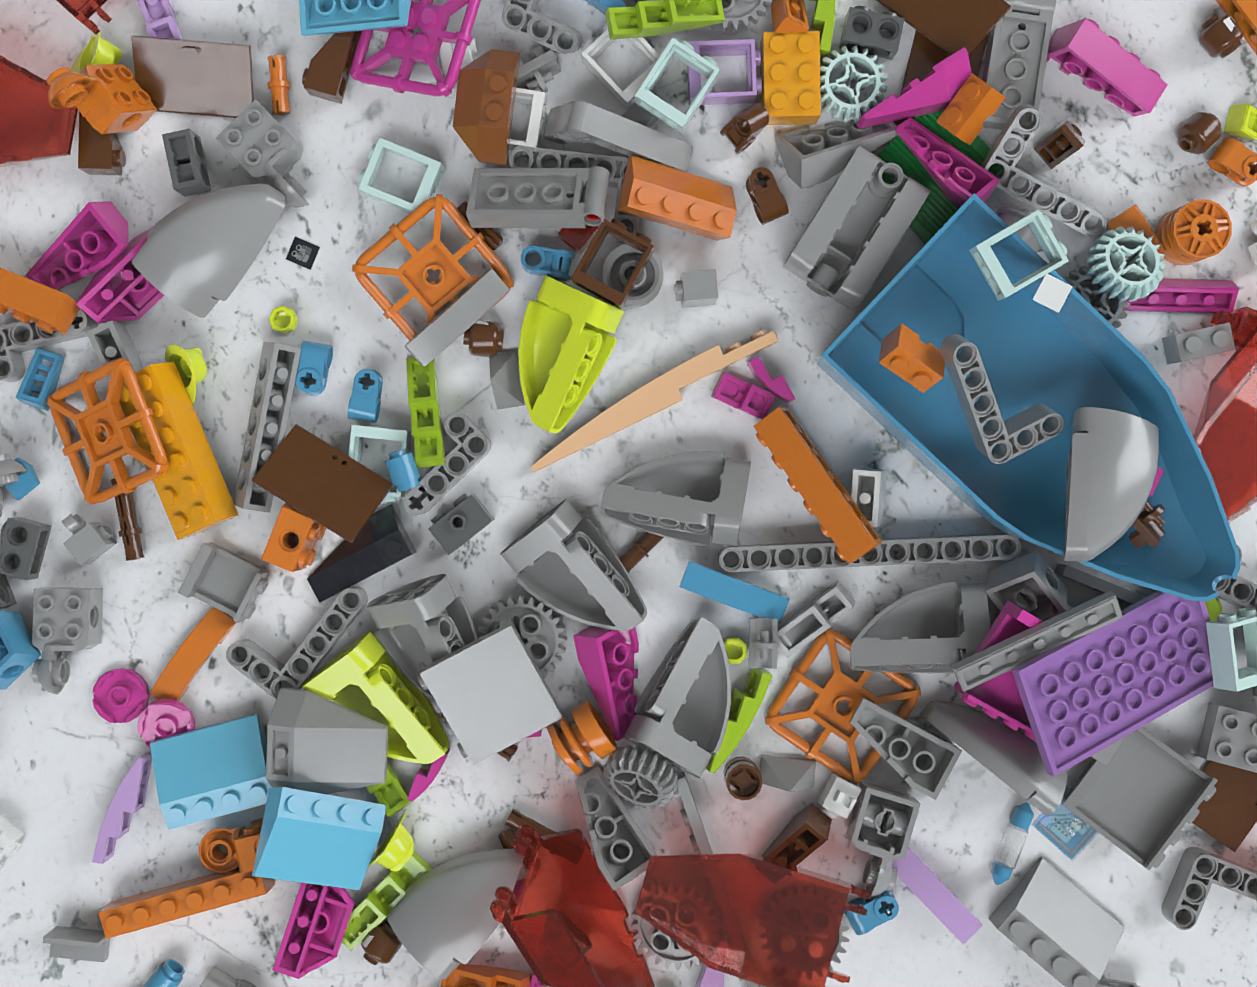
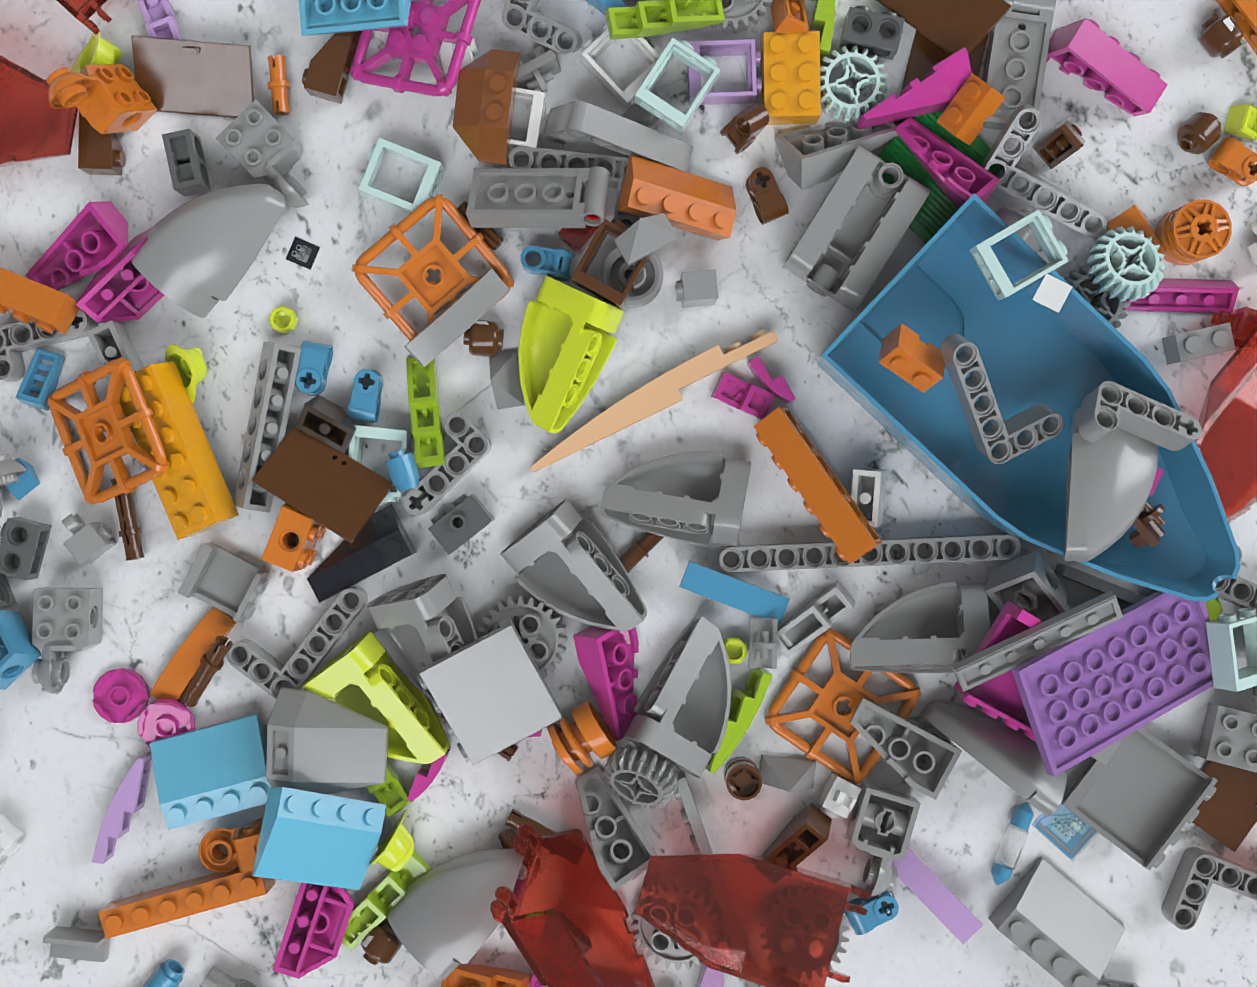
(210, 664): none -> reddish brown pin
(327, 423): none -> dark brown slope
(645, 238): none -> light grey slope
(1119, 407): none -> light grey beam

